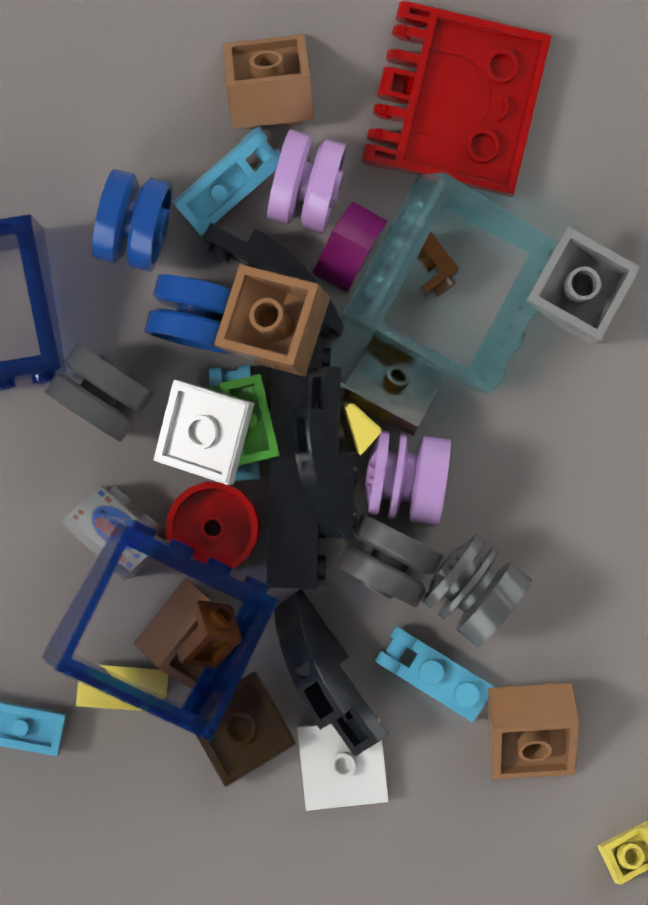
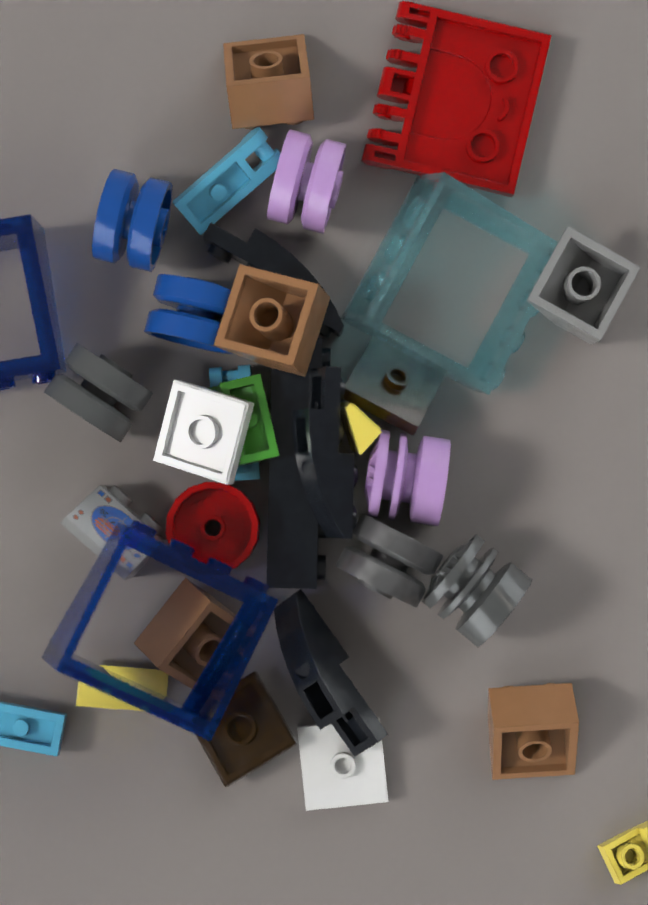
(213, 637): reddish brown bracket -> none
(349, 246): magenta slope -> none
(436, 257): reddish brown bracket -> none
(436, 675): medium azure plate -> none

